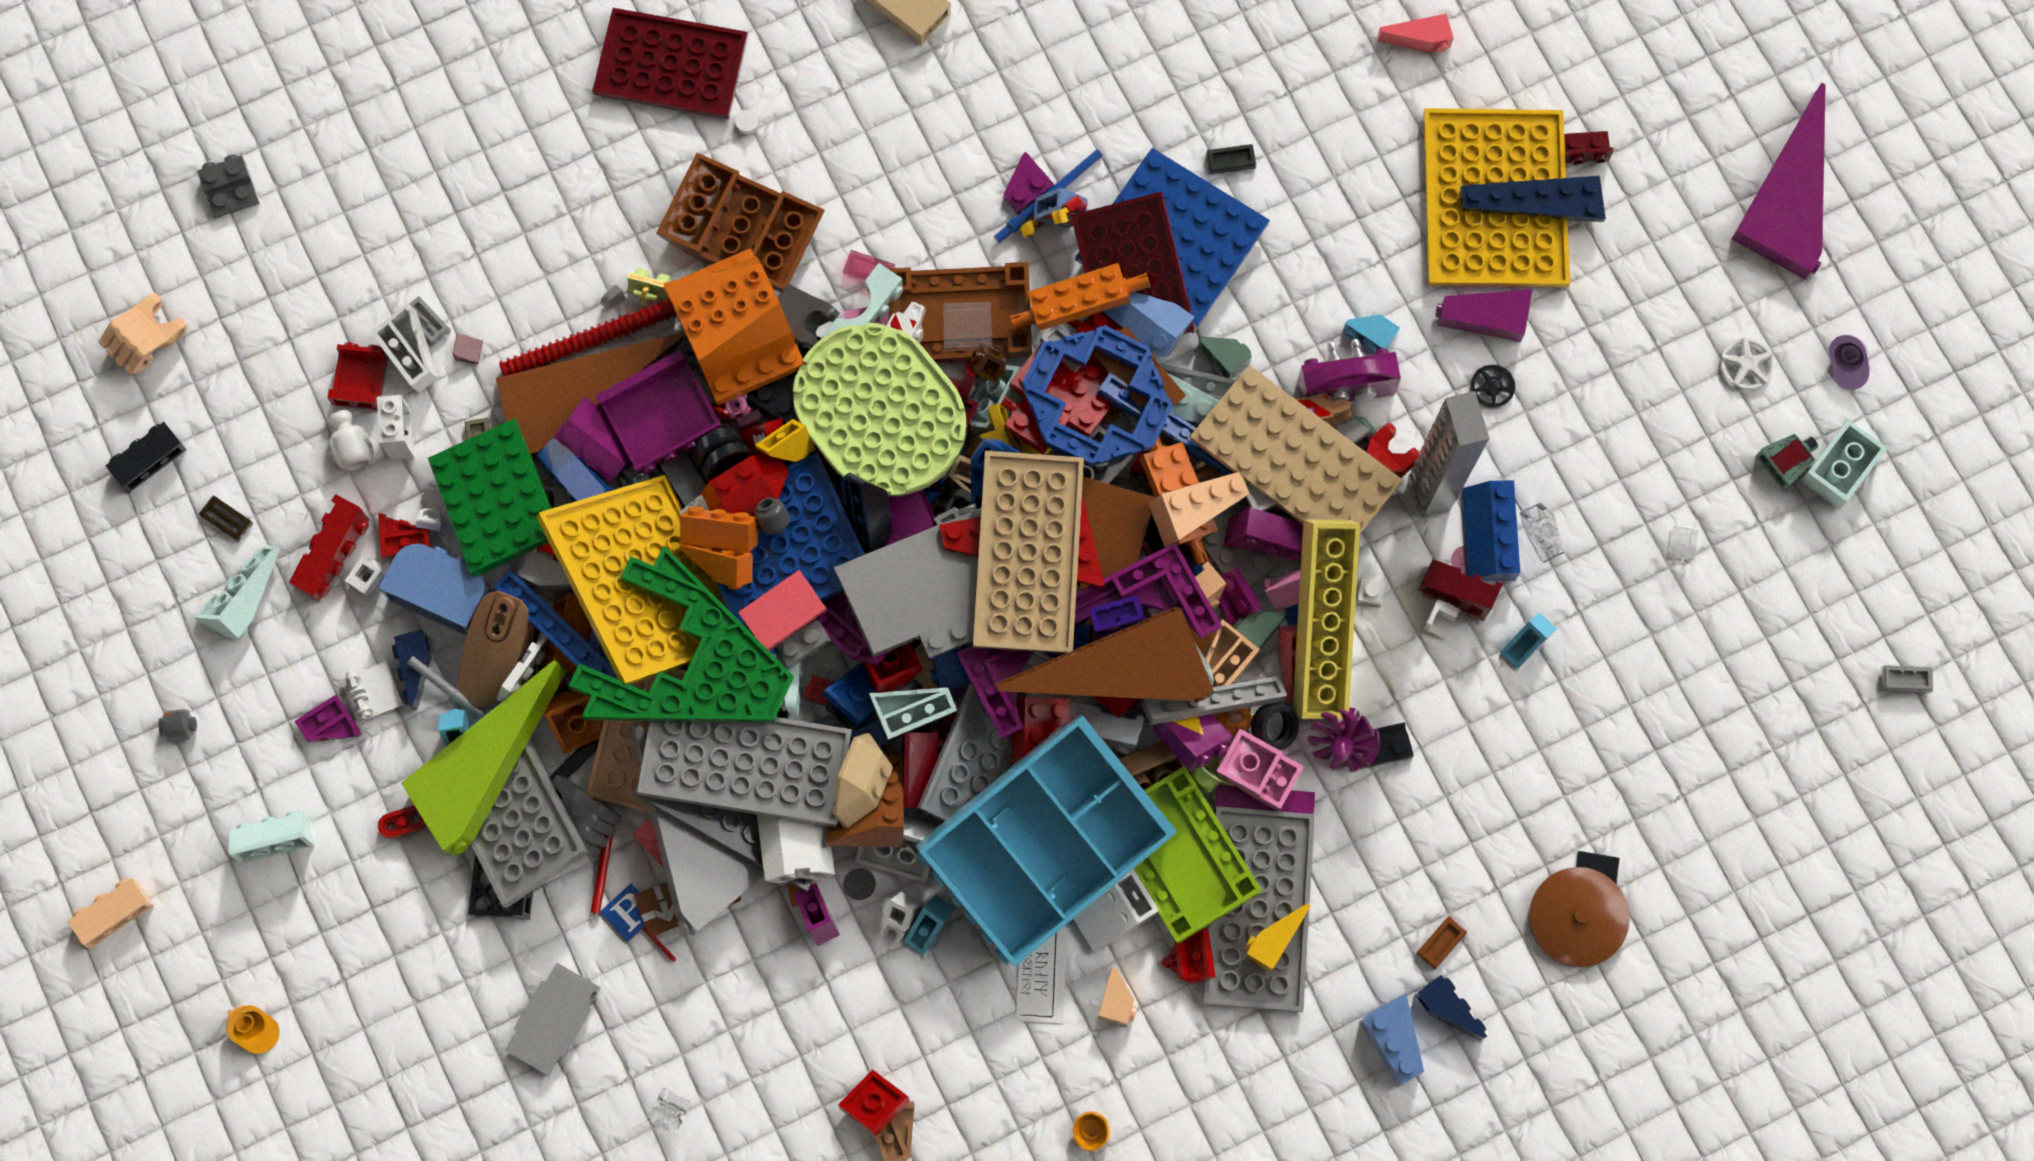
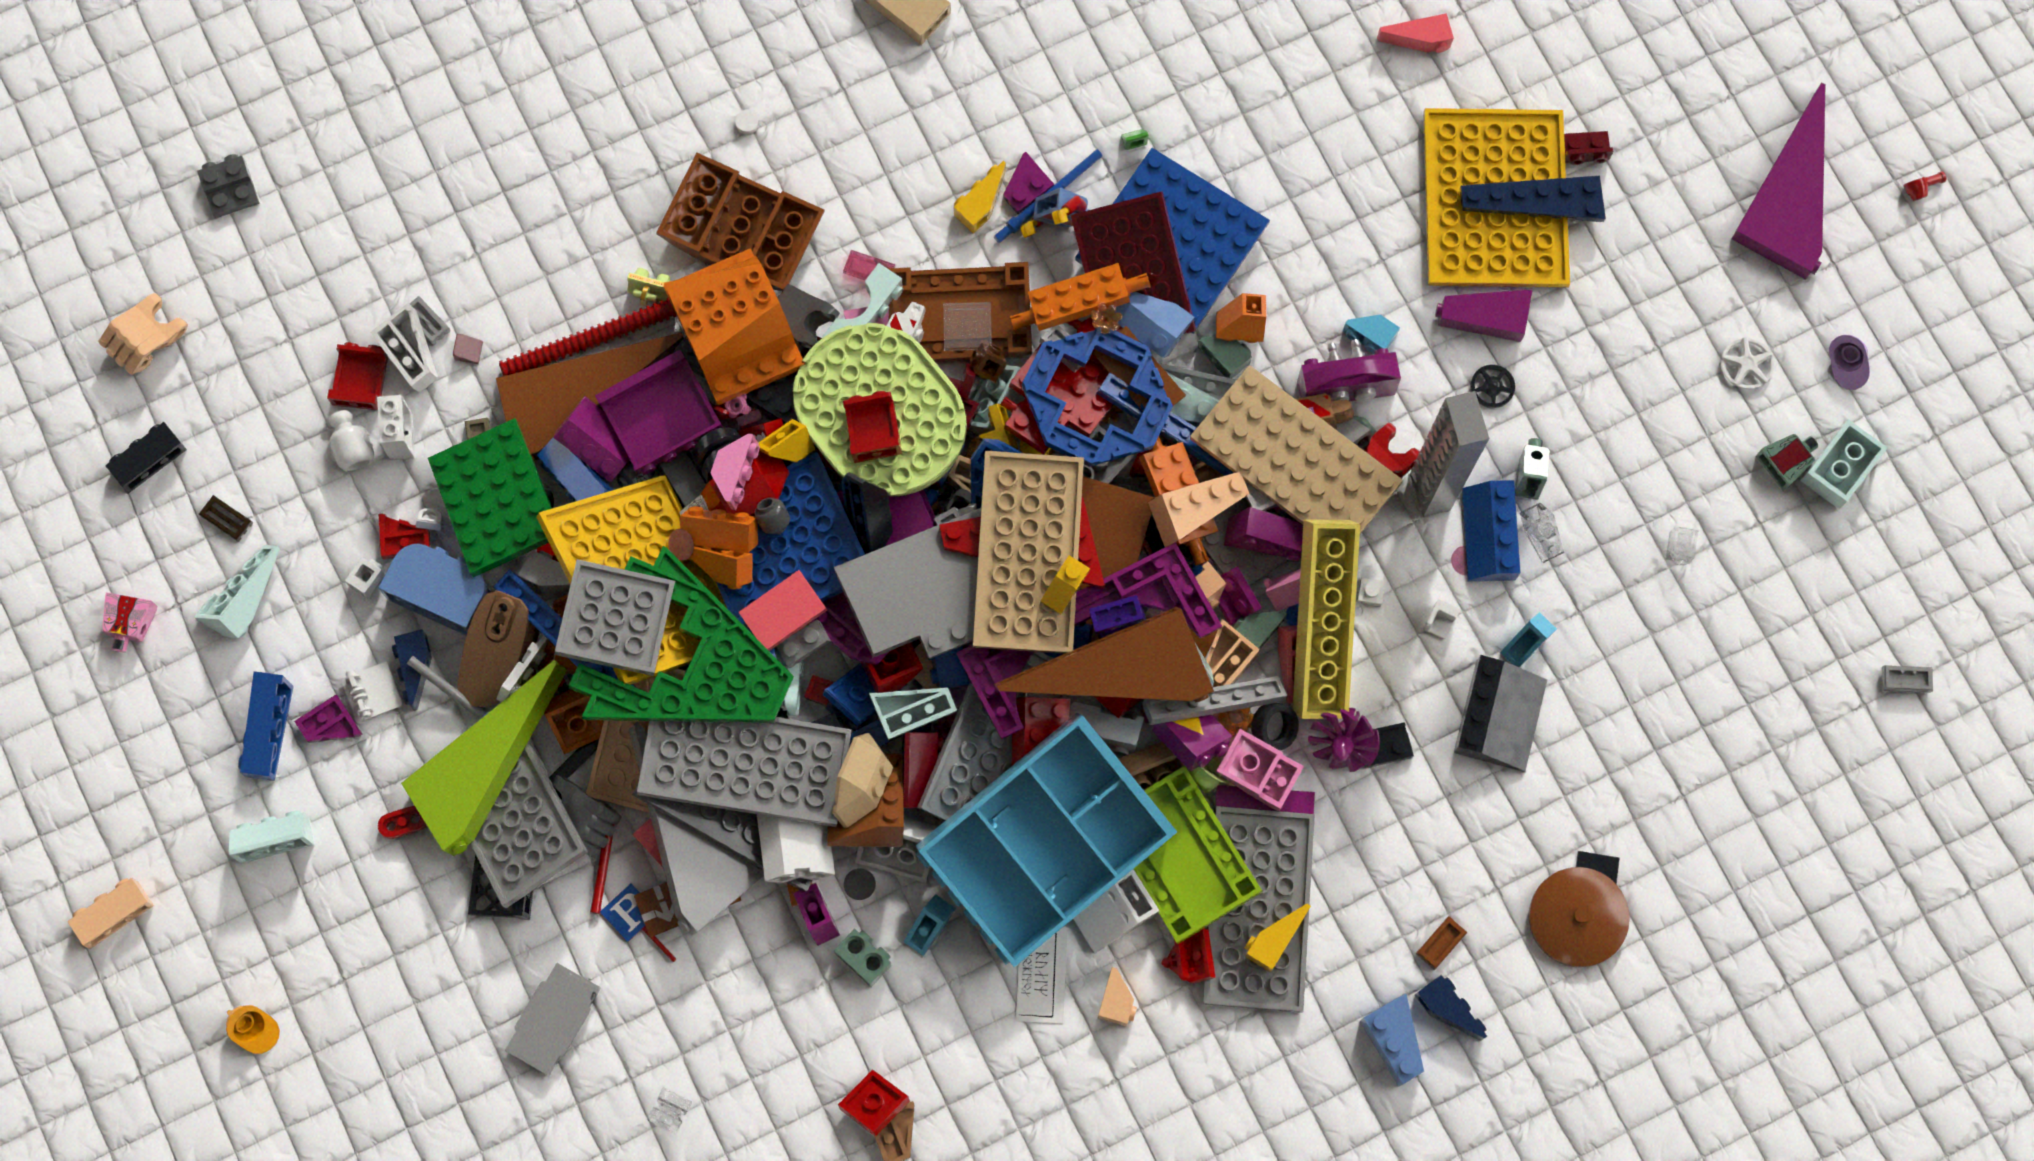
(126, 619): none -> torso
(177, 725): dark grey head -> none
(265, 725): none -> blue wedge
(329, 548): red wedge -> none
(452, 725): medium azure slope -> none
(612, 297): light grey tile -> none
(614, 617): none -> light grey plate
(670, 63): dark red plate -> none
(681, 544): none -> sticker
(734, 468): none -> bright pink slope
(858, 961): none -> sand green brick
(872, 426): none -> red panel
(901, 914): white brick -> none
(978, 204): none -> yellow slope
(1065, 584): none -> yellow slope
(1091, 1131): light orange hair -> none
(1106, 318): none -> clear orange plant
(1135, 139): none -> bright green slope
(1231, 159): pearl dark grey tile -> none
(1242, 319): none -> orange slope
(1459, 590): dark red wedge -> none
(1500, 714): none -> slope
(1532, 470): none -> sand green torso
(1918, 188): none -> red bar

